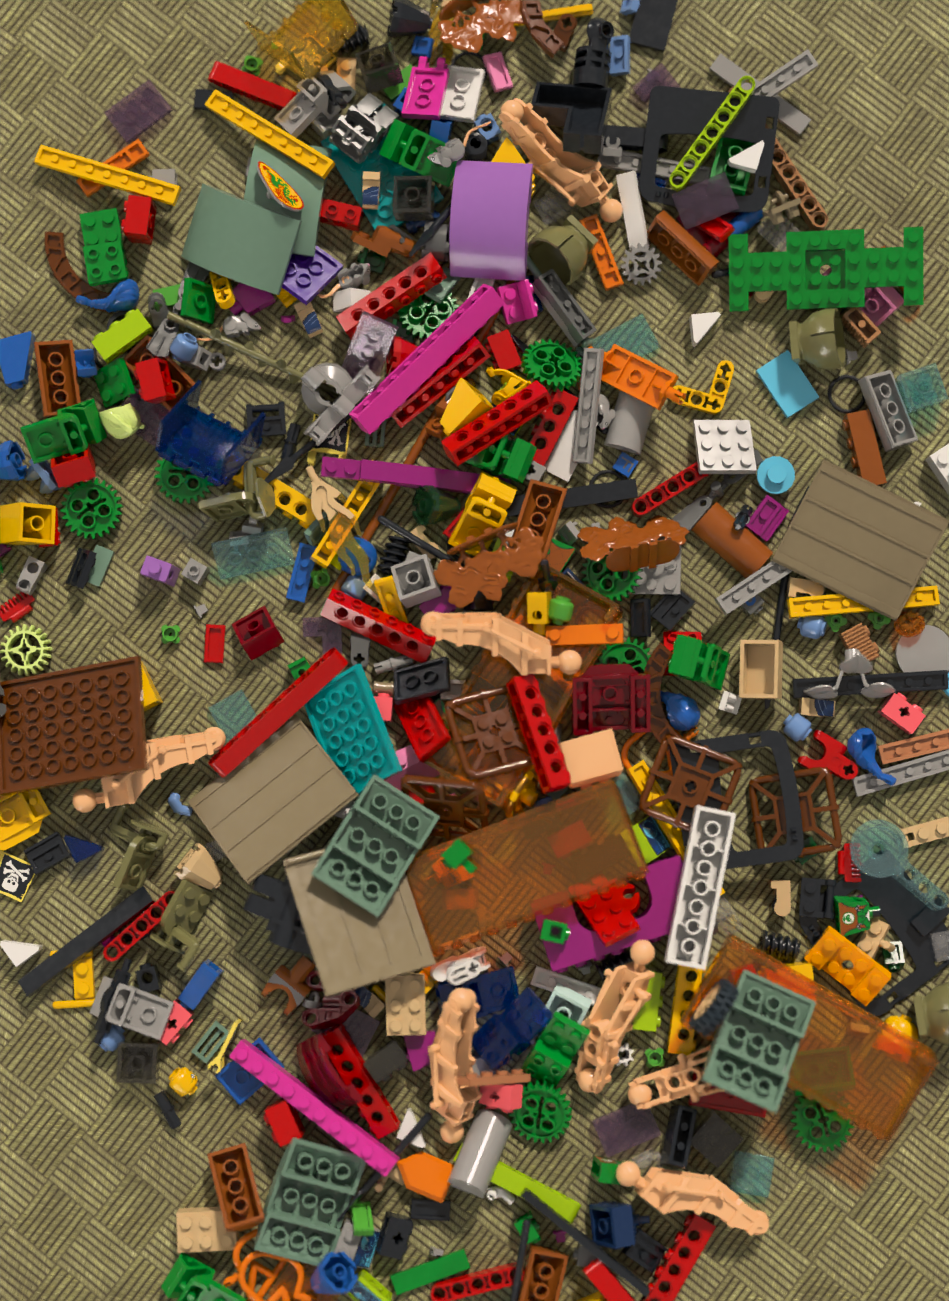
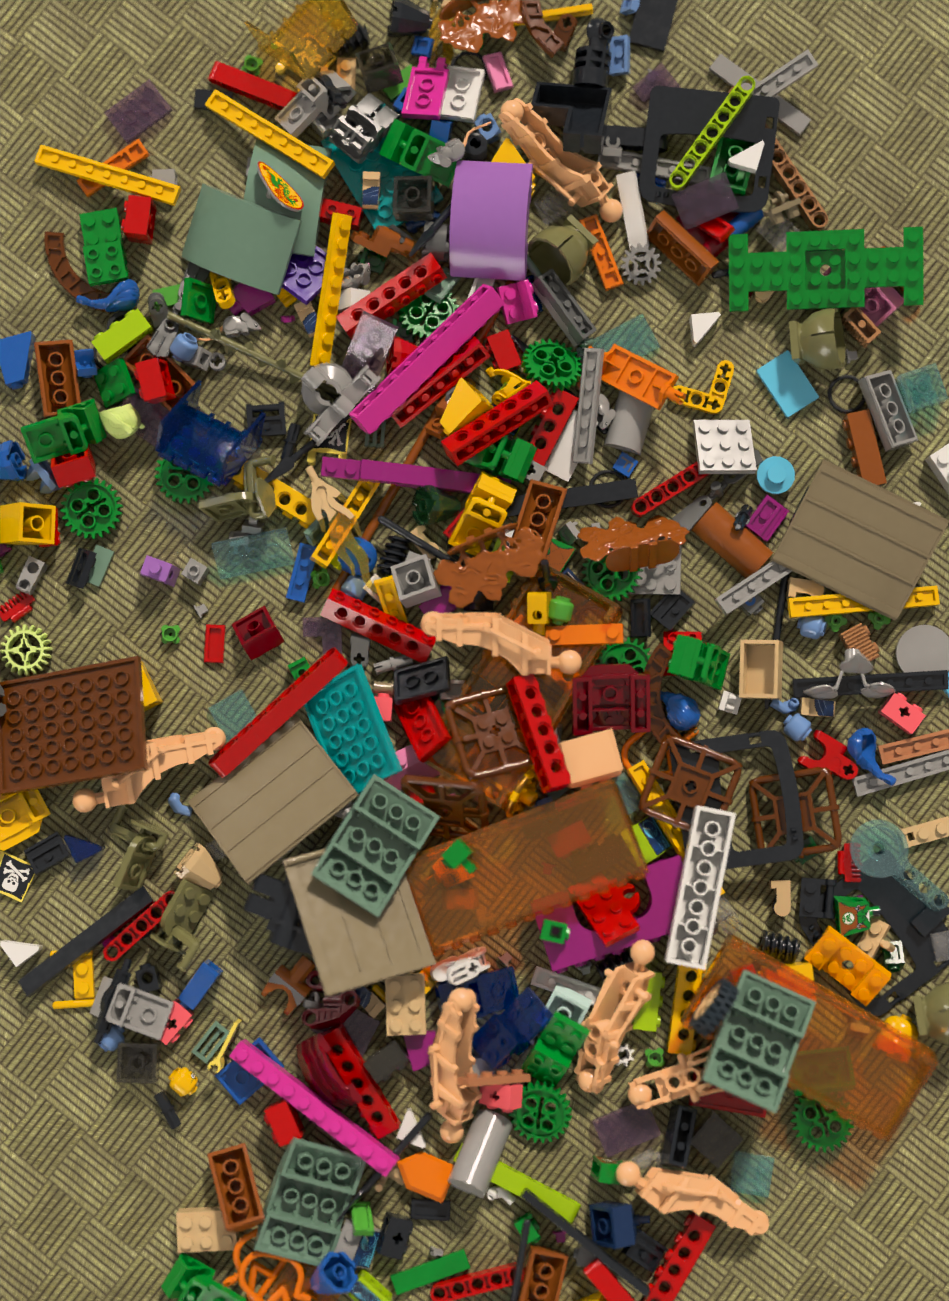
(331, 289): none -> yellow plate
(785, 707): none -> medium blue arm
(905, 629): clear orange gear -> none

